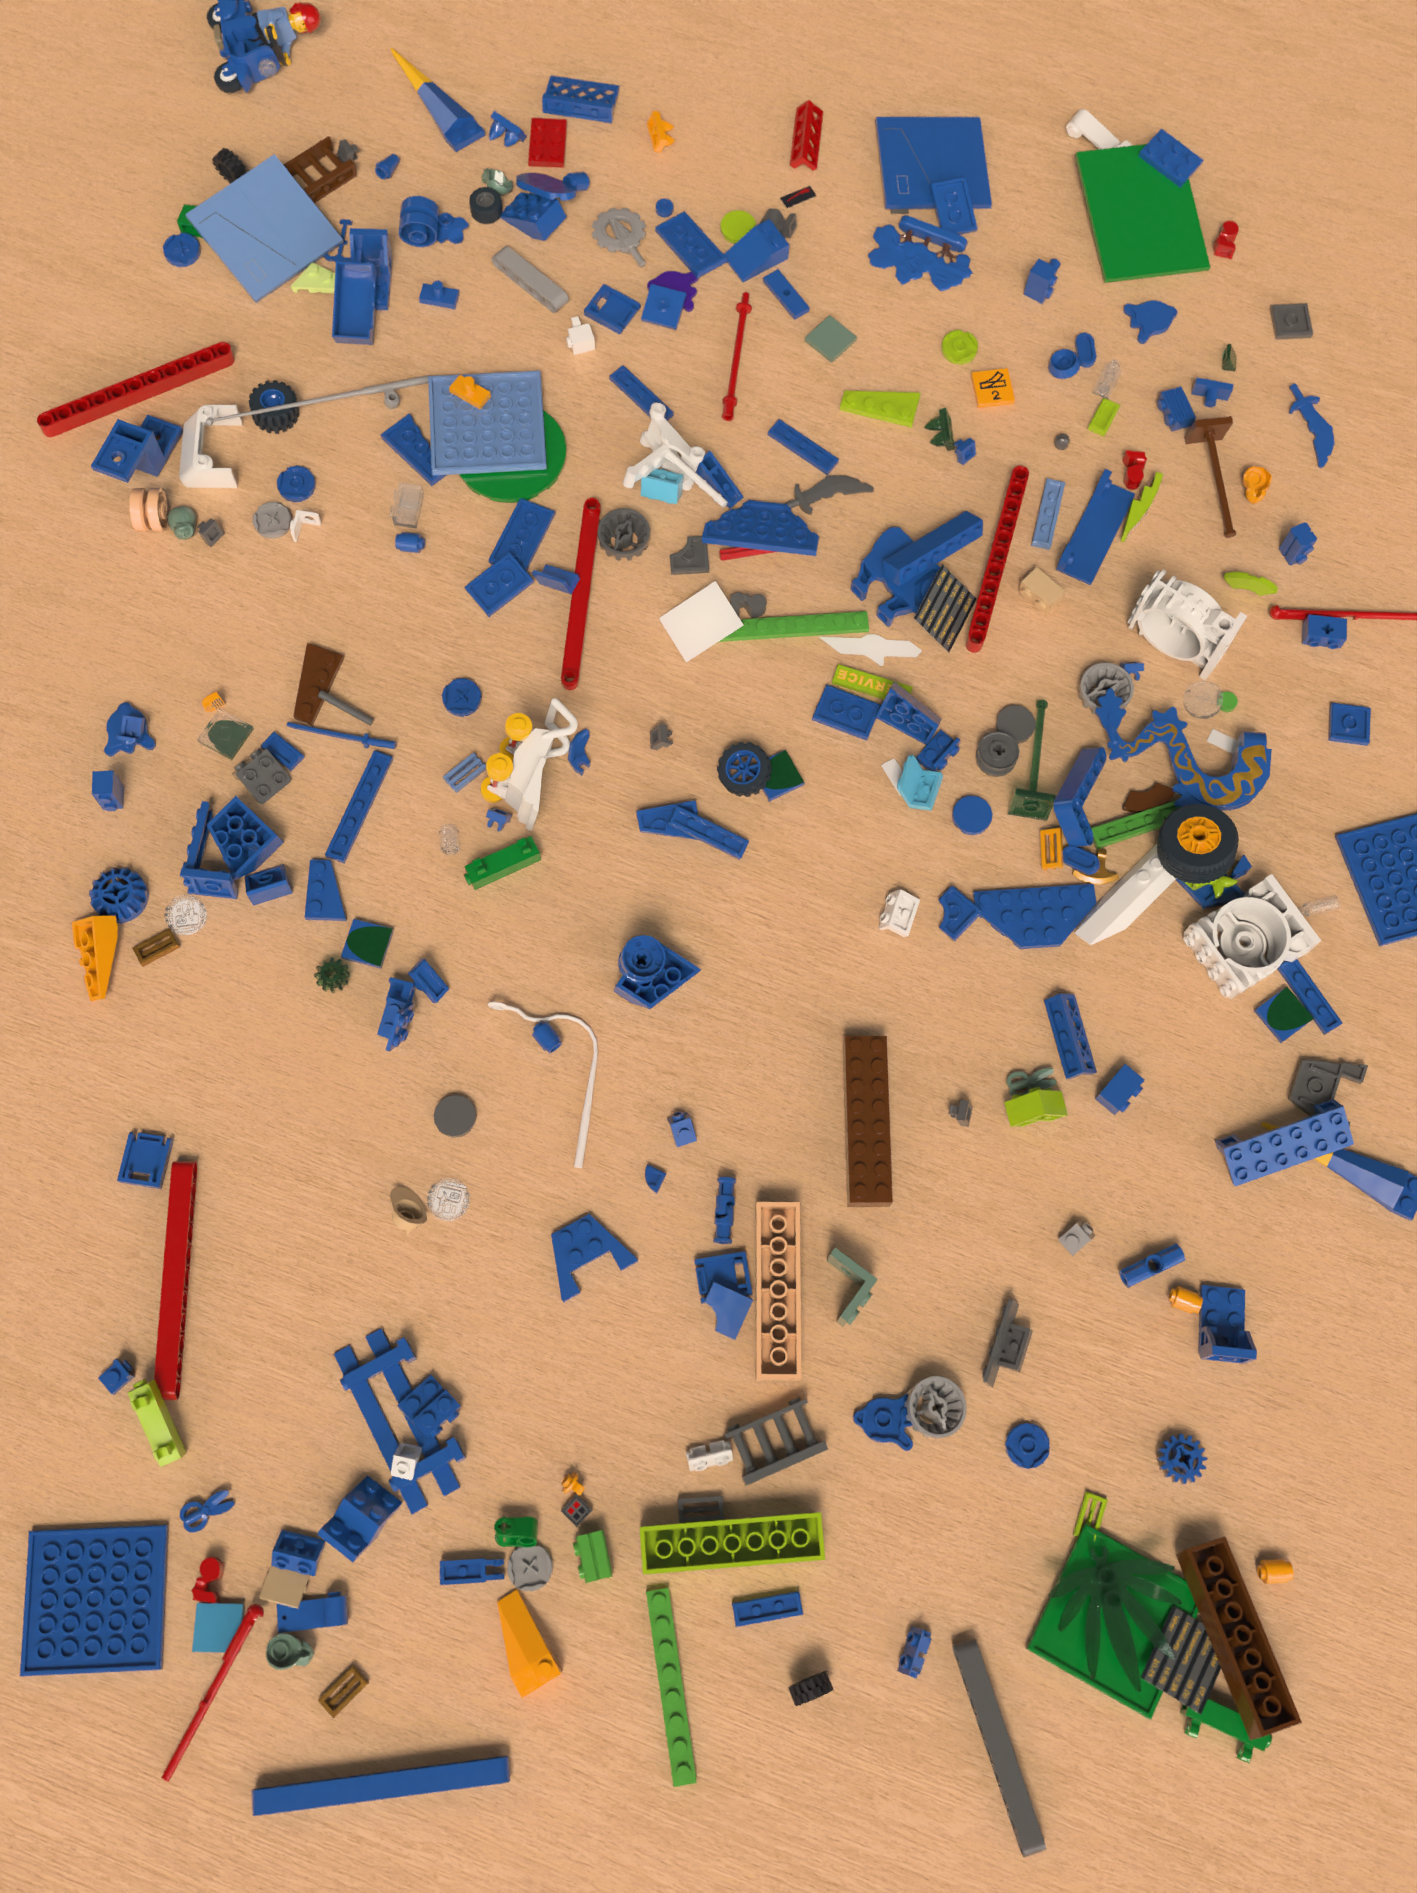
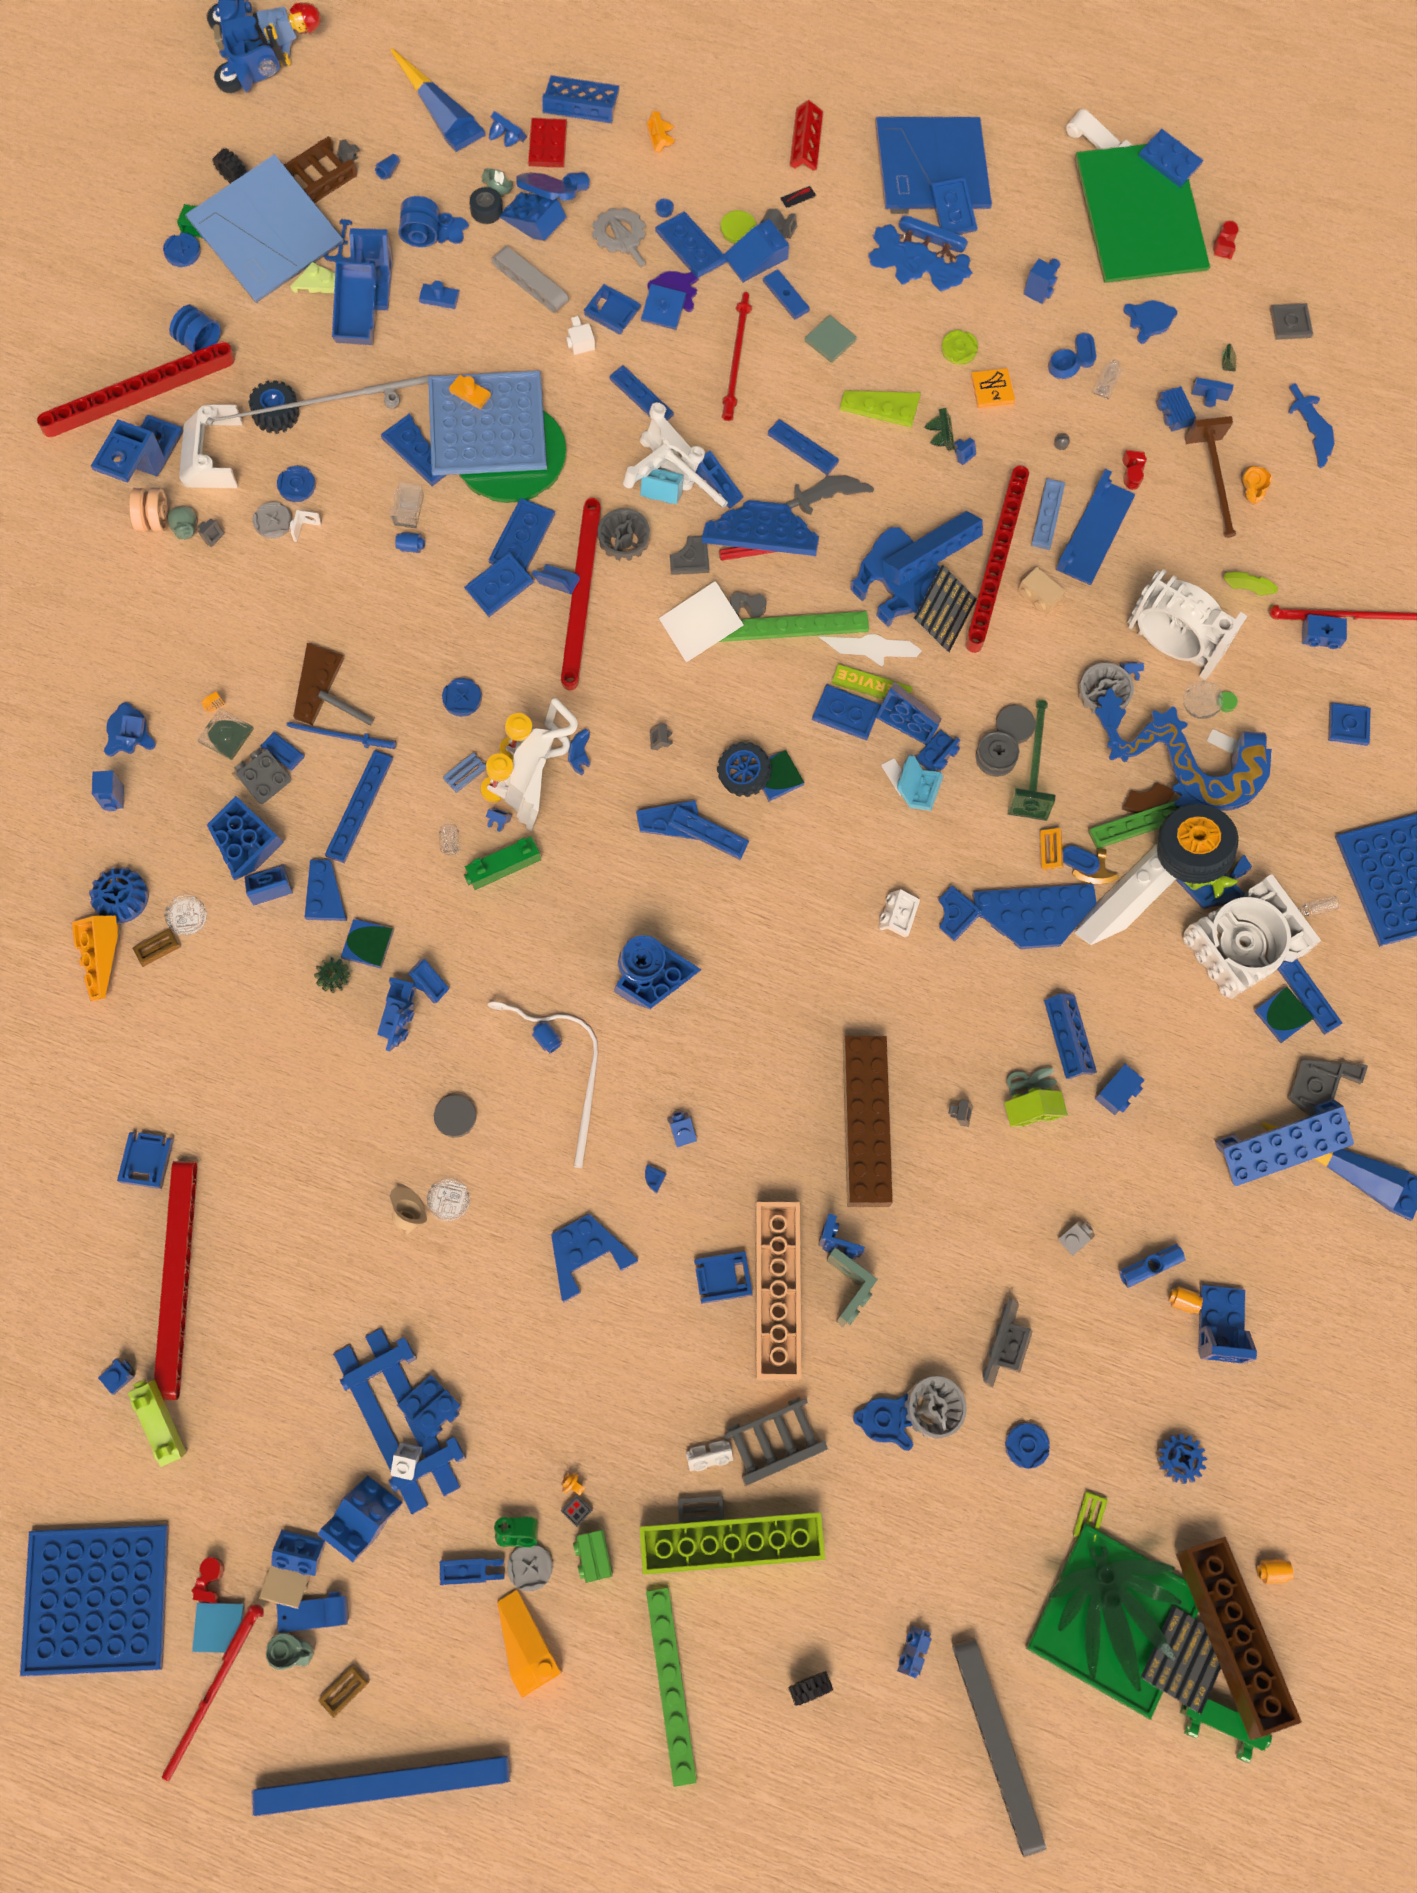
(194, 328): none -> blue wheel
(199, 879): blue bracket -> none
(210, 1508): blue piece -> none
(724, 1207): blue piece -> none
(729, 1307): blue tile -> none
(767, 1609): blue tile -> none
(828, 1241): none -> blue bracket
(972, 815): blue tile -> none
(1074, 793): blue beam -> none
(1104, 417): lime tile -> none
(1139, 508): lime slope -> none
(1298, 544): blue brick -> none

